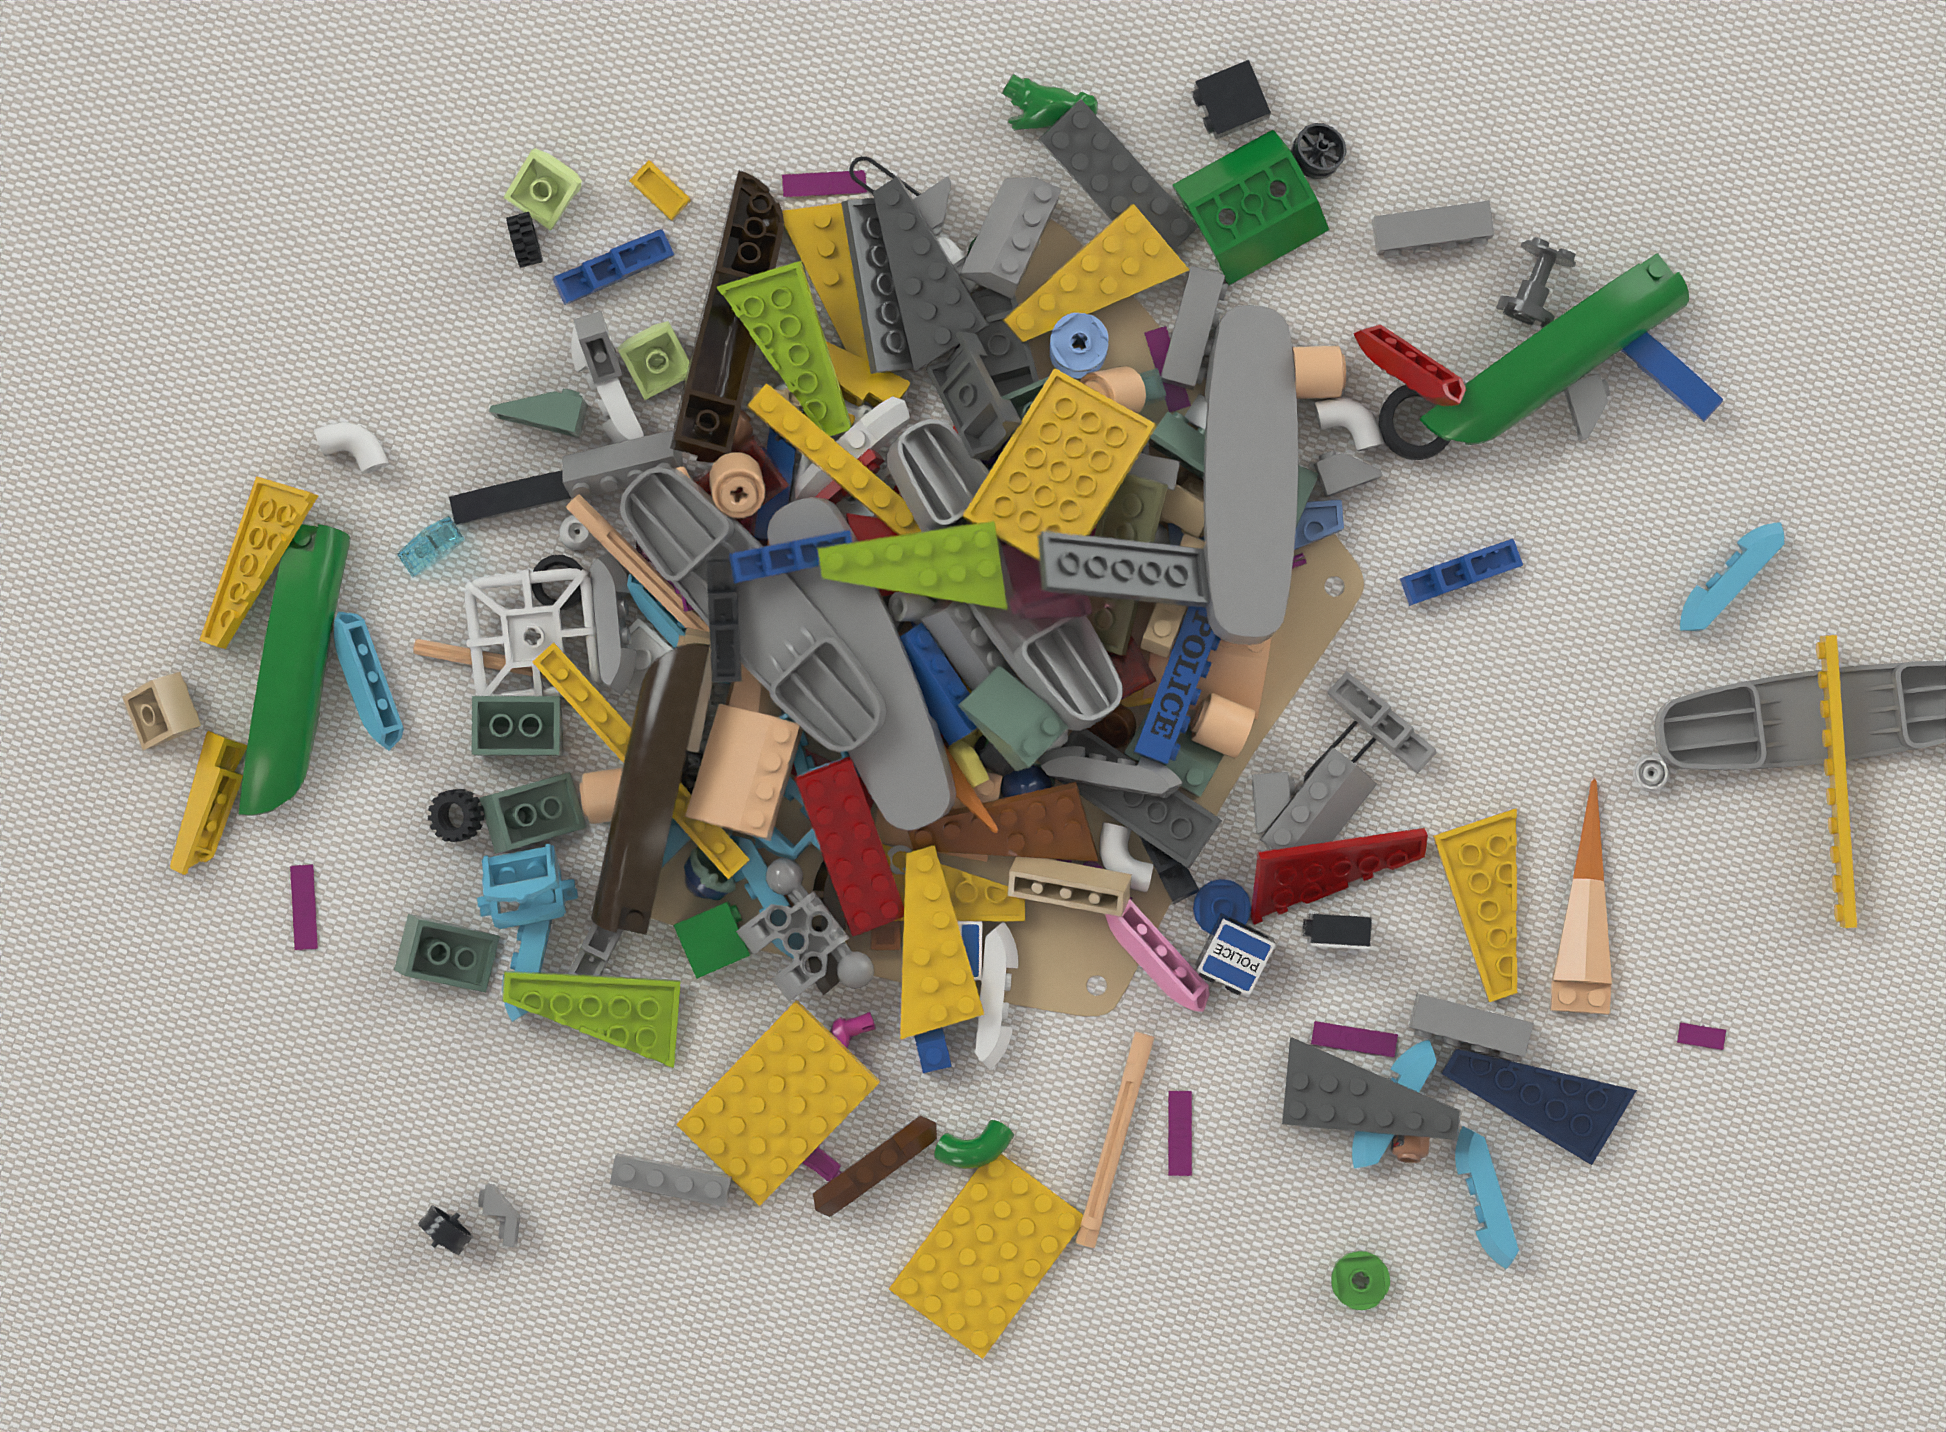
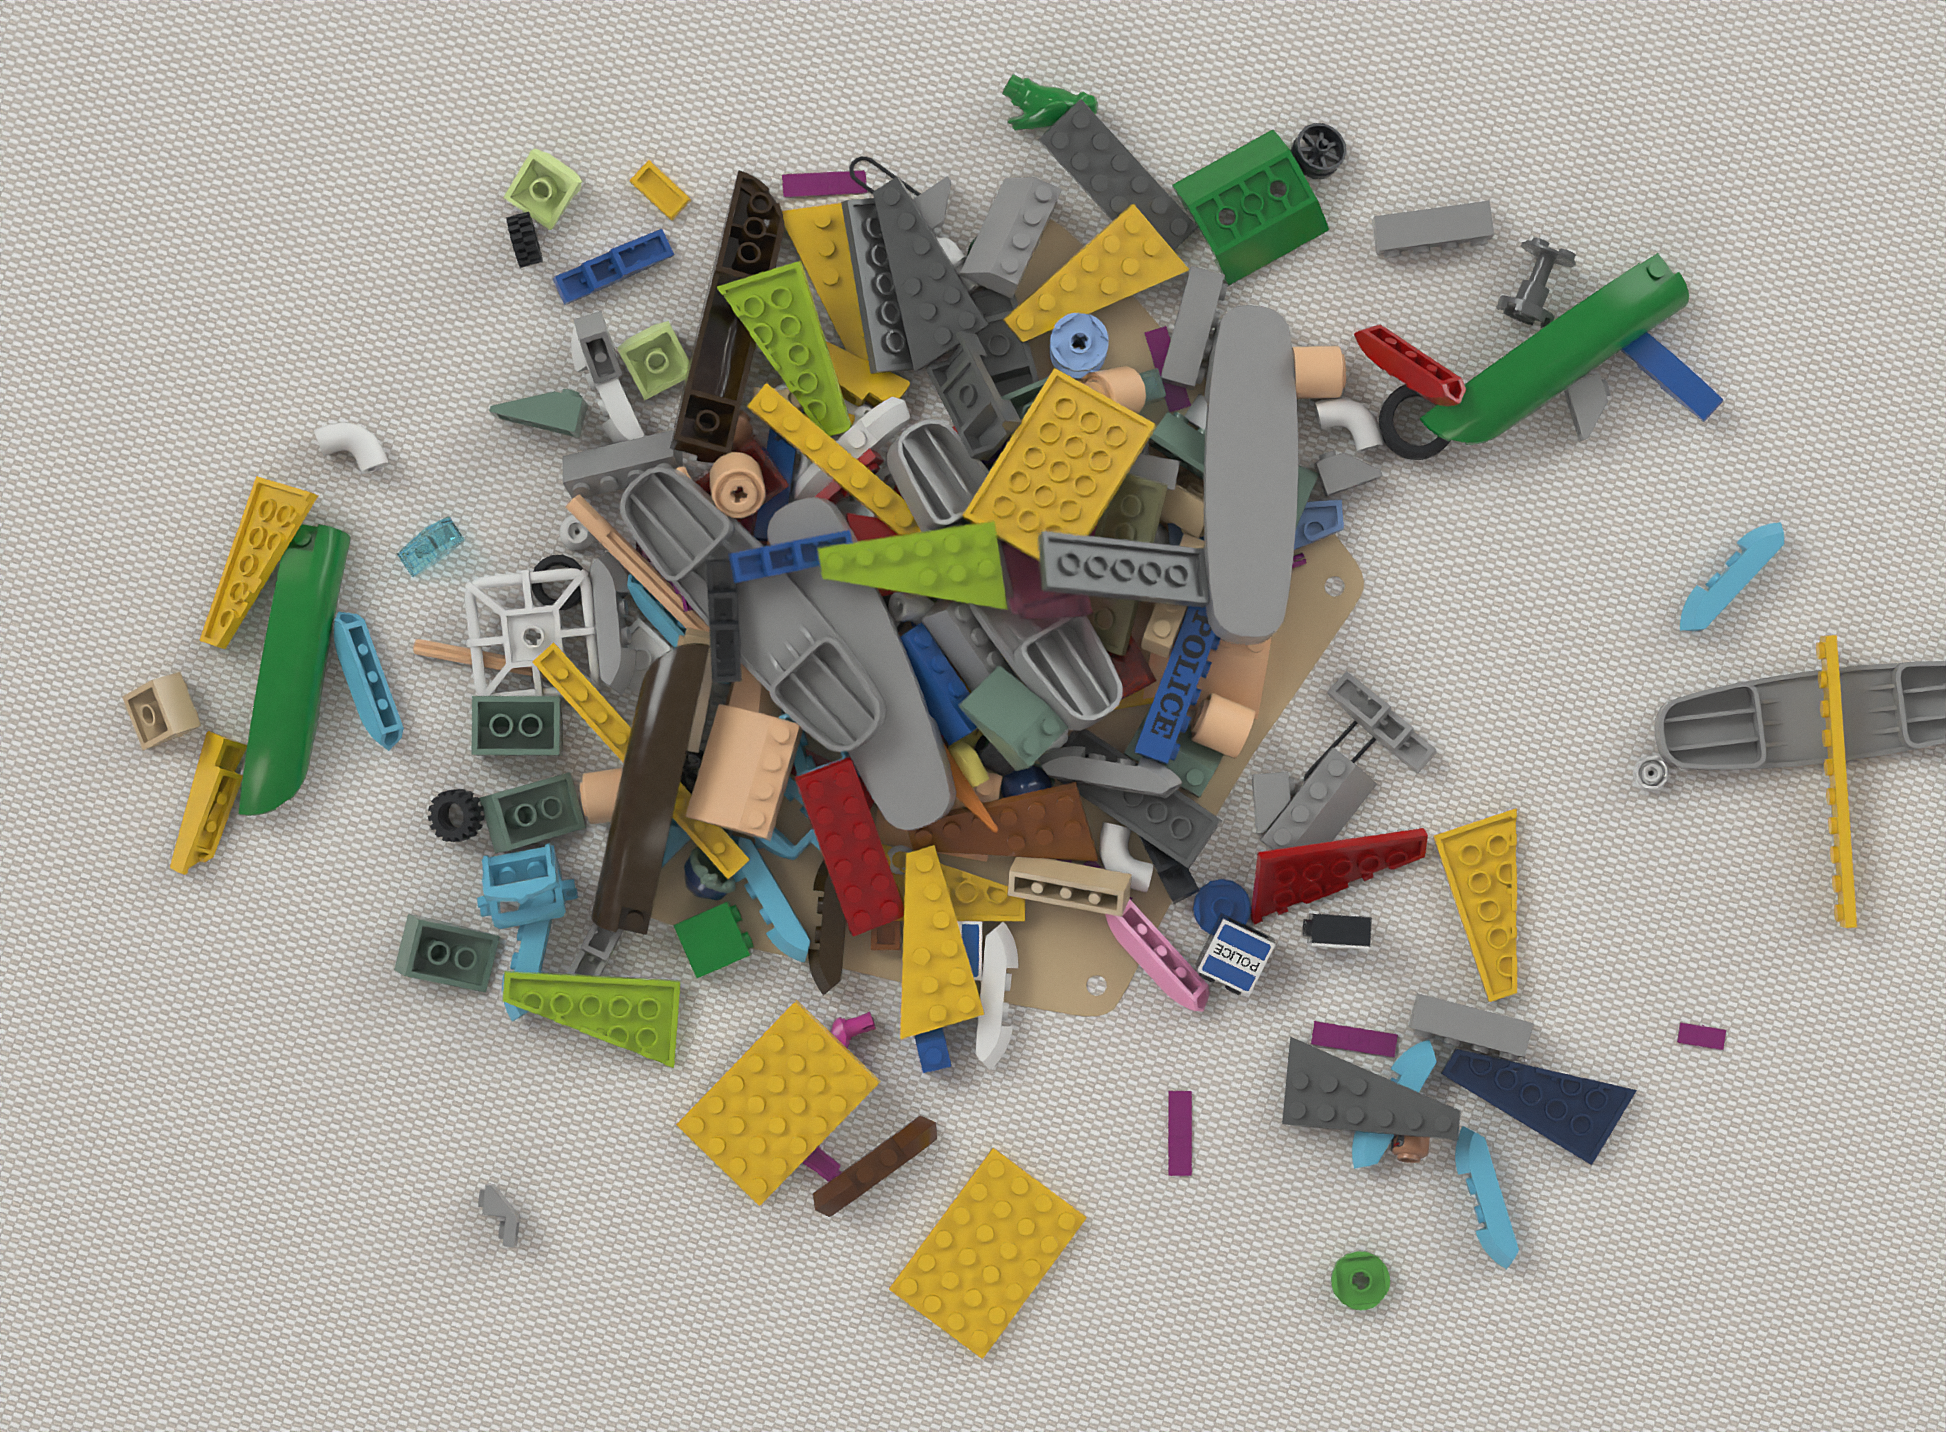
(303, 907): magenta piece -> none
(445, 1230): black wheel -> none
(508, 498): black slope -> none
(670, 1180): light grey brick -> none
(785, 878): light grey connector -> none
(976, 1151): green cylinder -> none
(1115, 1138): light nougat piece -> none
(1116, 727): reddish brown cap -> none
(1231, 100): black piece -> none
(1461, 572): blue slope -> none
(1582, 963): light nougat plate -> none

